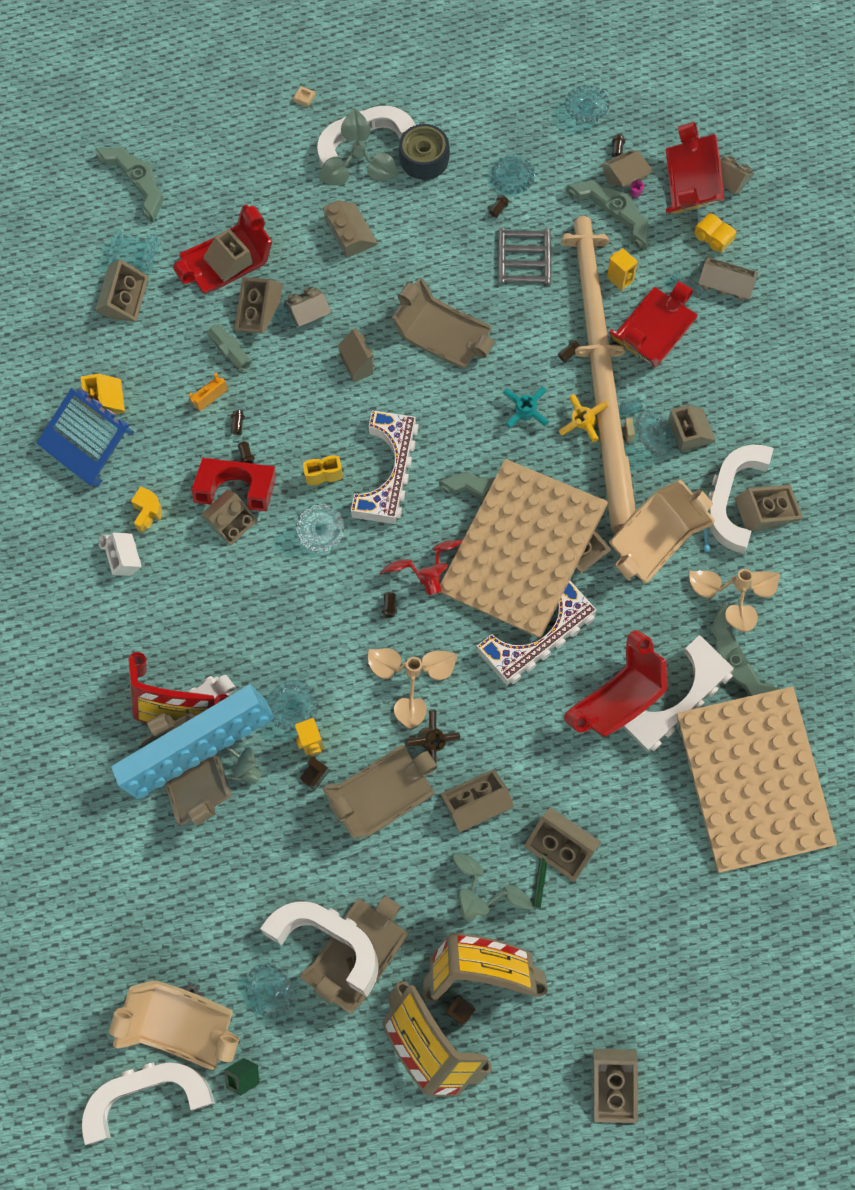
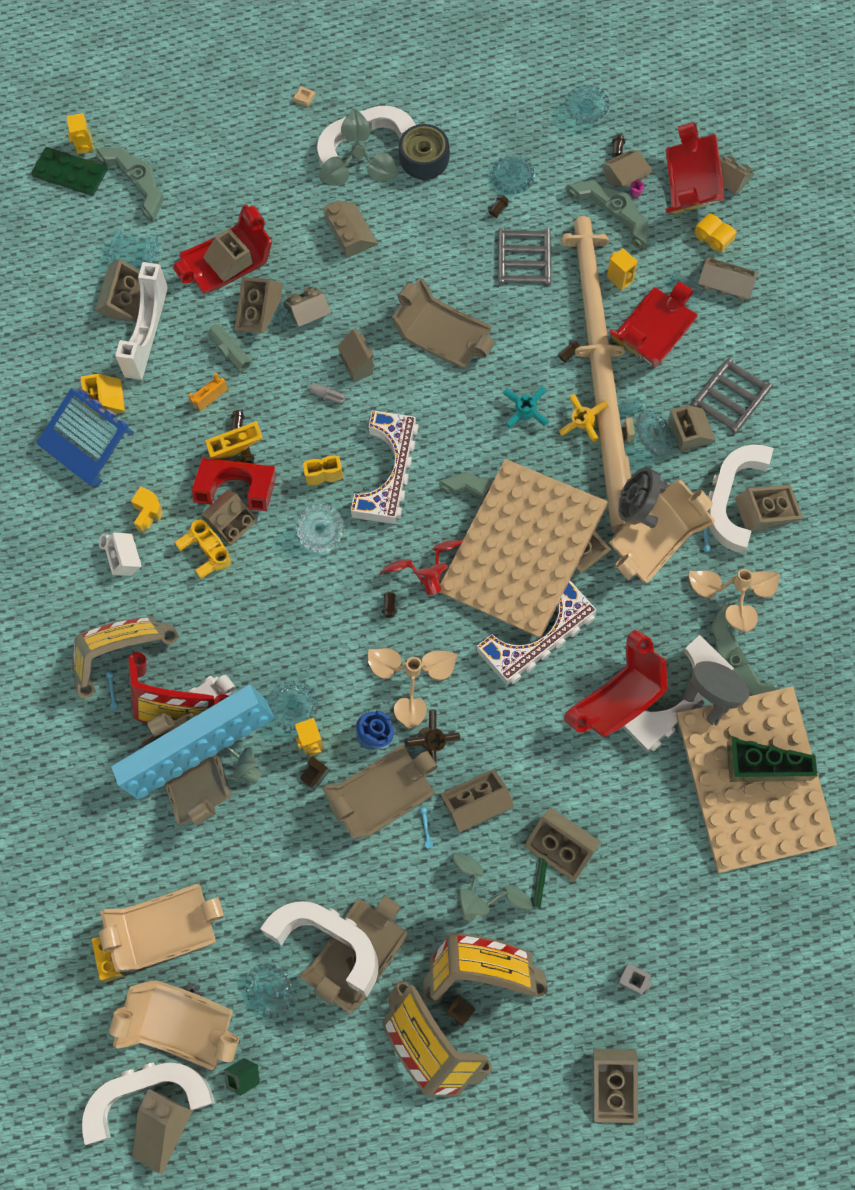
(69, 171): none -> dark green plate
(80, 133): none -> yellow brick
(105, 963): none -> yellow brick
(112, 637): none -> panel
(114, 706): none -> medium azure hinge
(134, 354): none -> white arch
(158, 1130): none -> dark tan slope
(159, 929): none -> tan panel
(209, 544): none -> yellow piece
(234, 441): none -> yellow slope
(327, 393): none -> light grey axle
(374, 730): none -> blue cone
(428, 844): none -> medium azure hinge
(626, 980): none -> light grey brick
(640, 497): none -> dark grey piece
(717, 685): none -> dark grey piece
(745, 413): none -> flat silver bar
(763, 763): none -> dark green wedge

